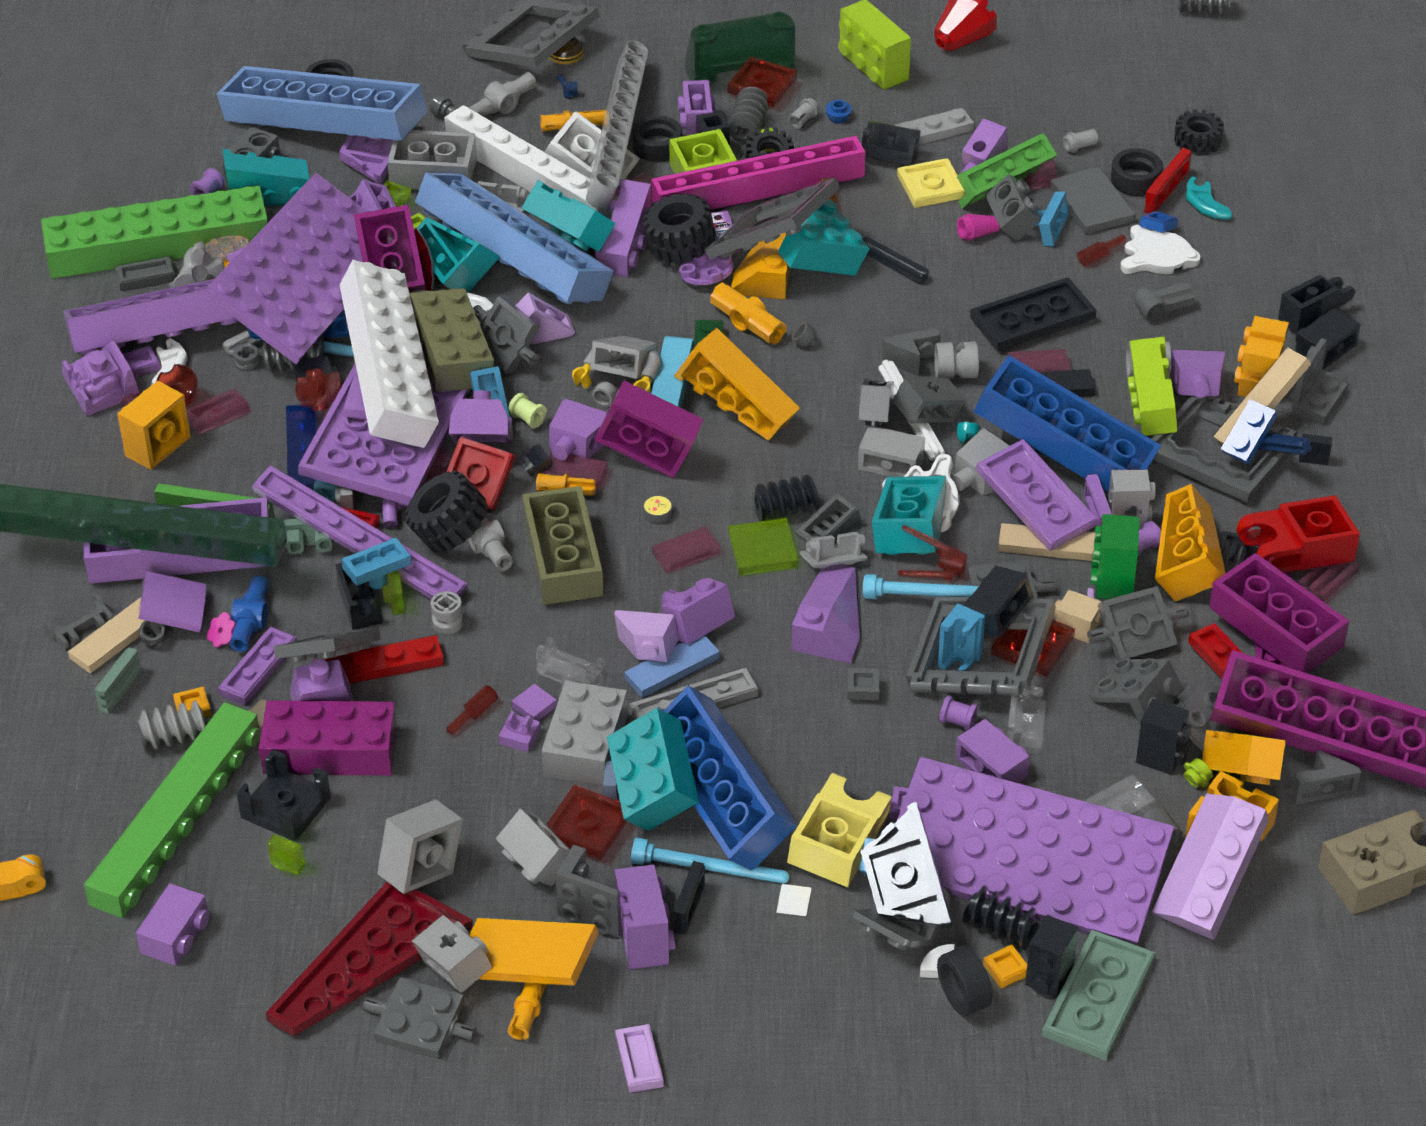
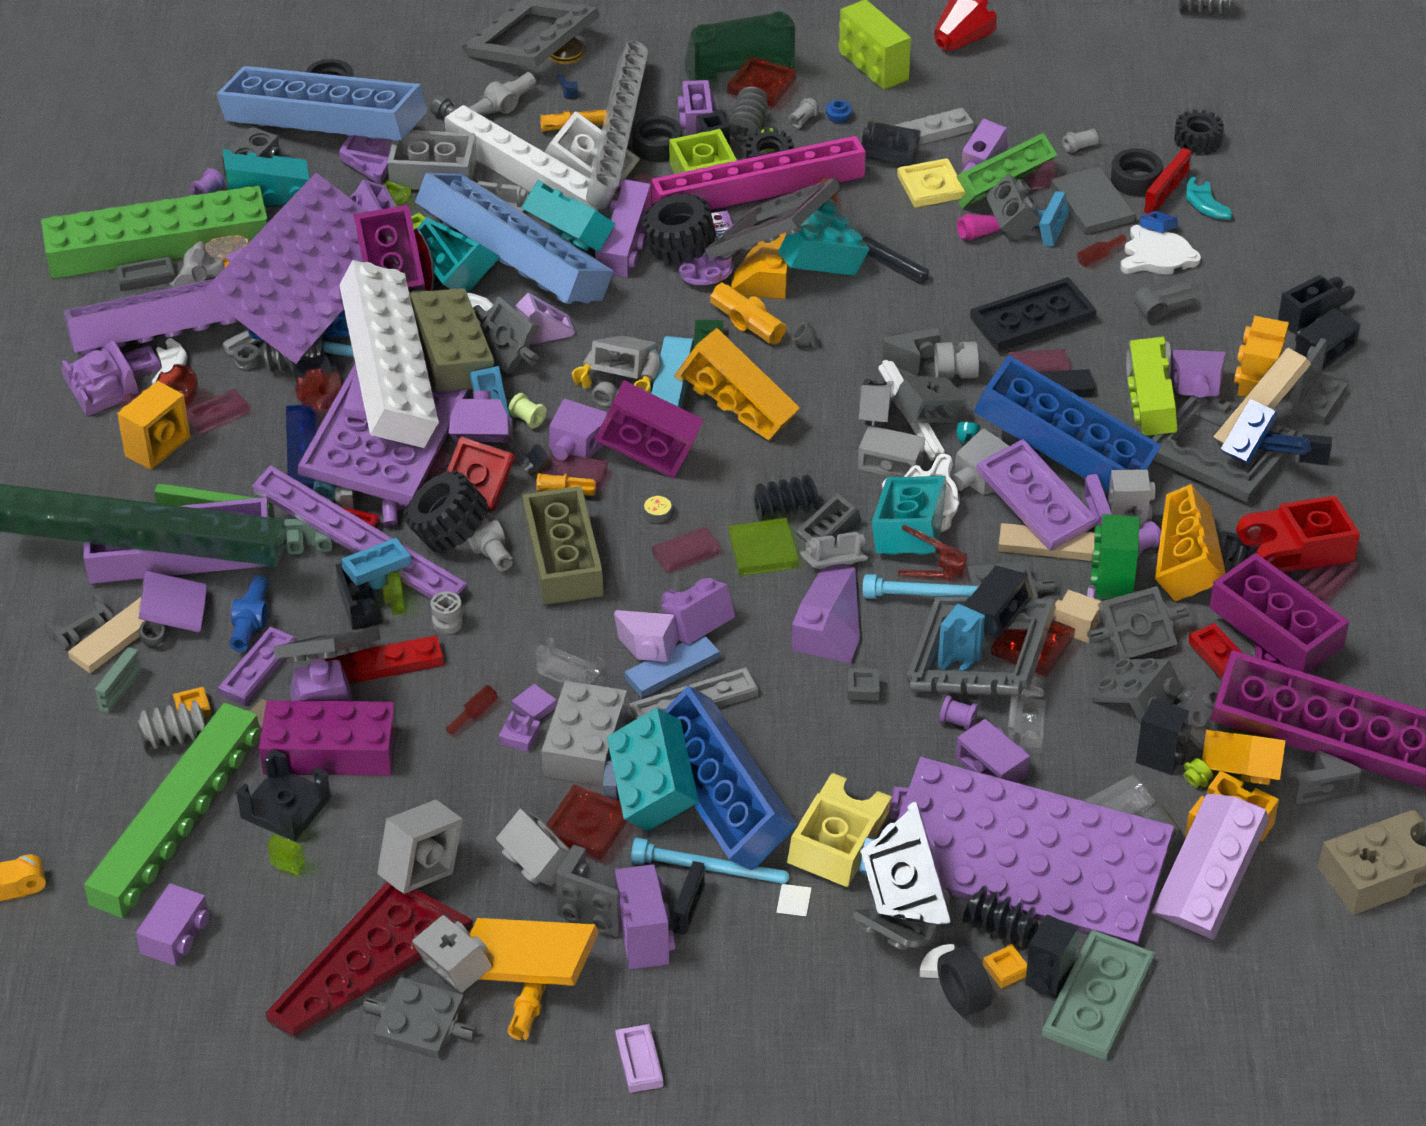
(221, 630): dark pink plant -> none

